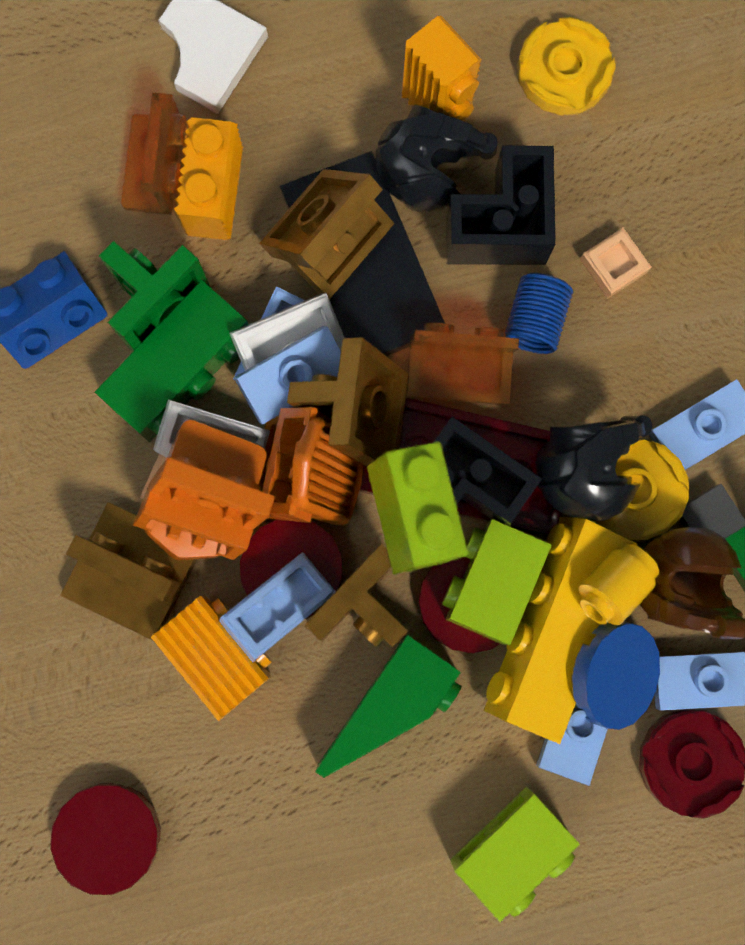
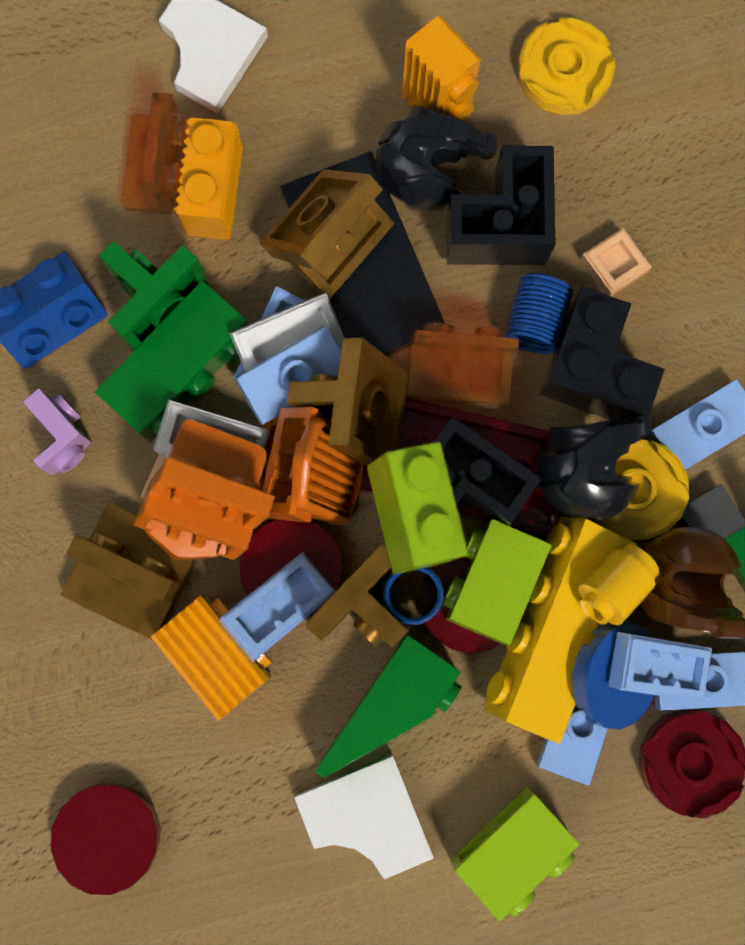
(59, 420): none -> lavender bracket
(369, 814): none -> white tile
(408, 620): none -> blue piece
(589, 370): none -> black brick
(659, 667): none -> light blue plate

